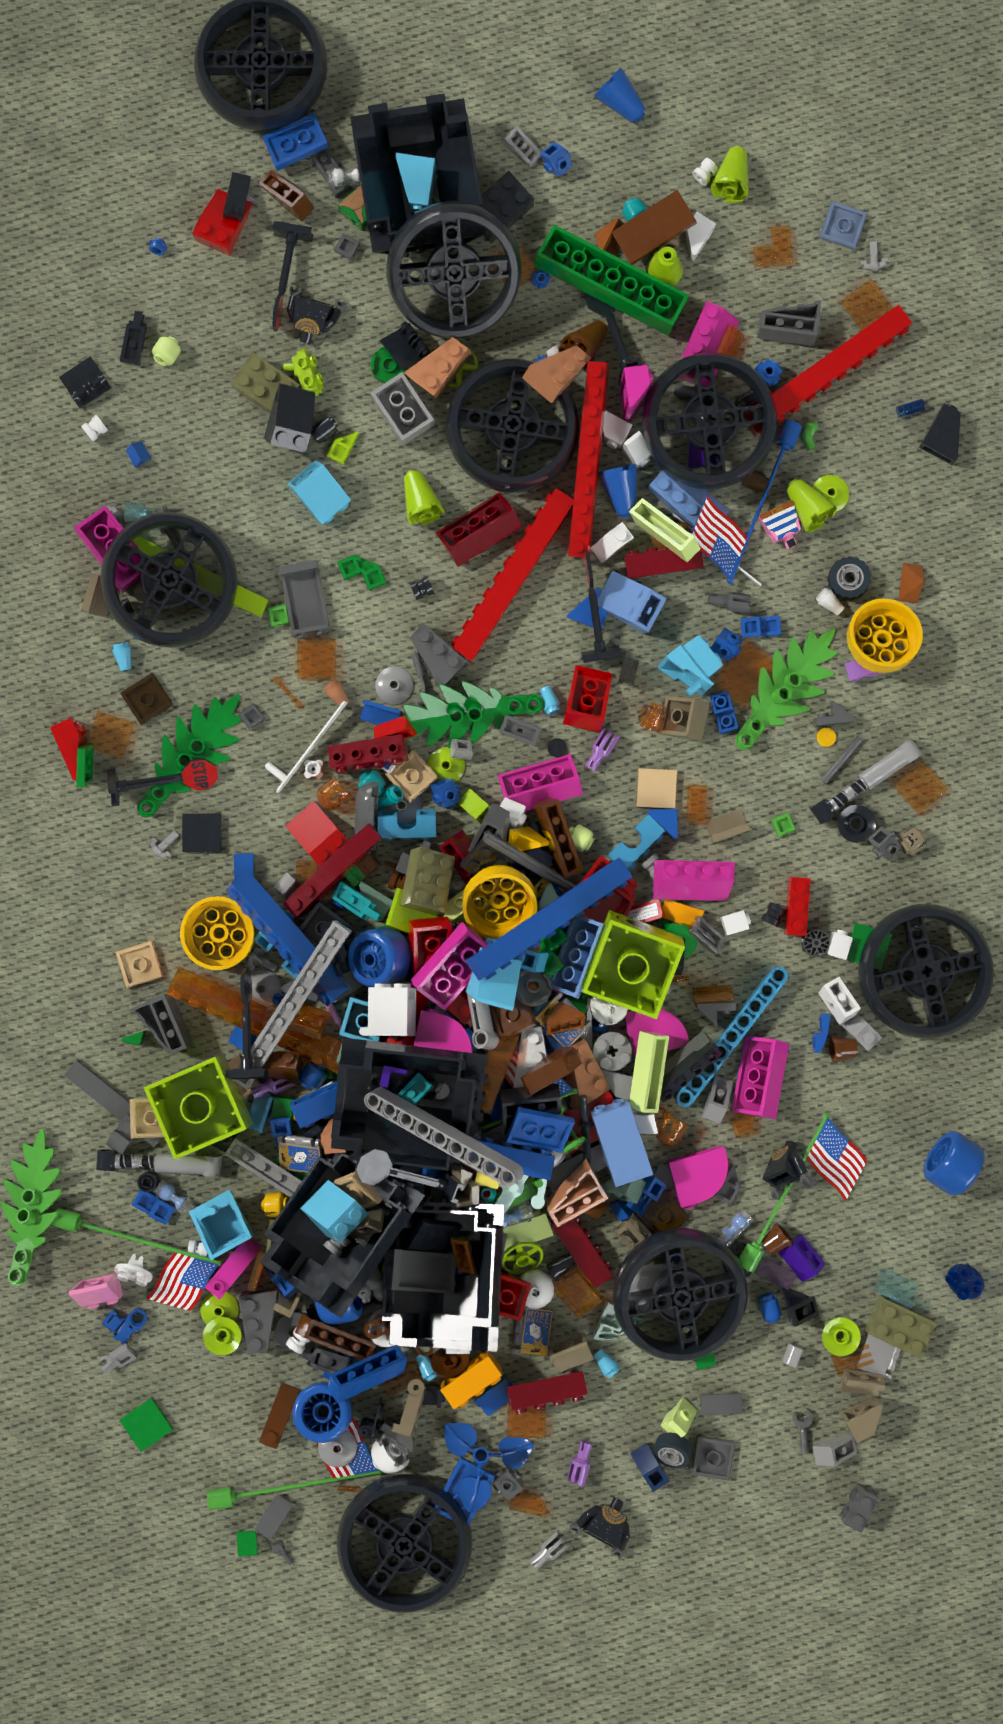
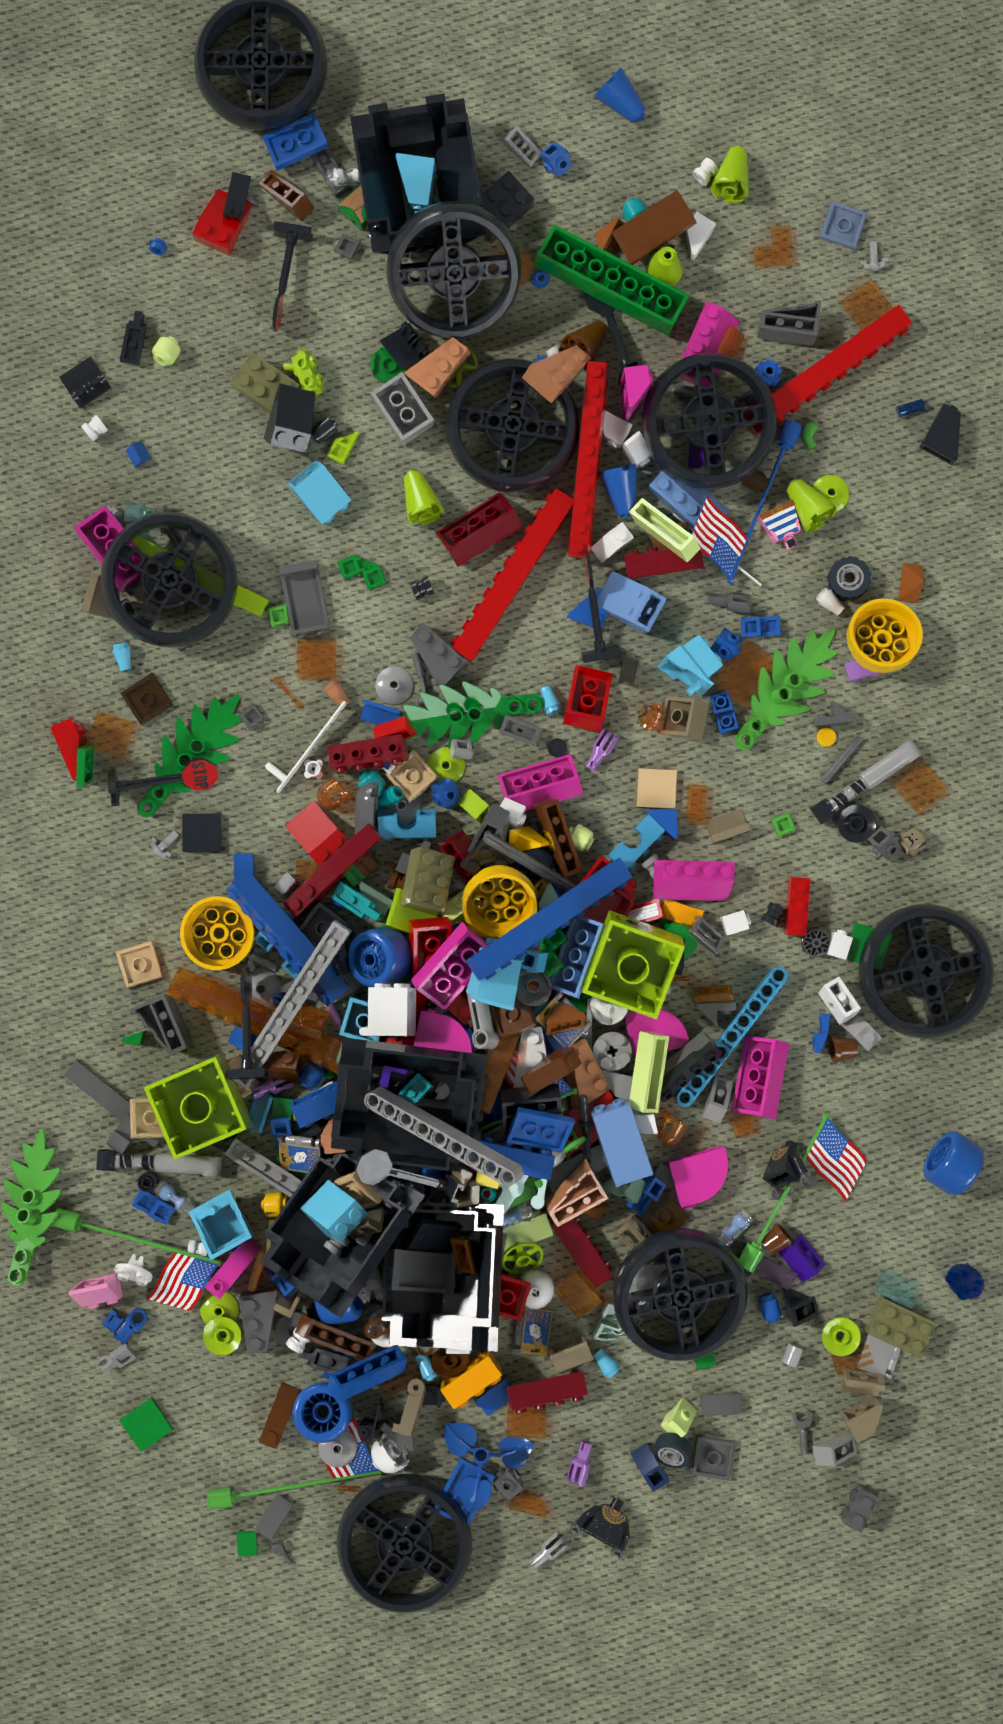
(312, 315): black torso -> none
(561, 1266): black piece -> none
(599, 1028): blue plate -> none
(621, 1210): blue slope -> none
(730, 1187): dark grey tile -> none

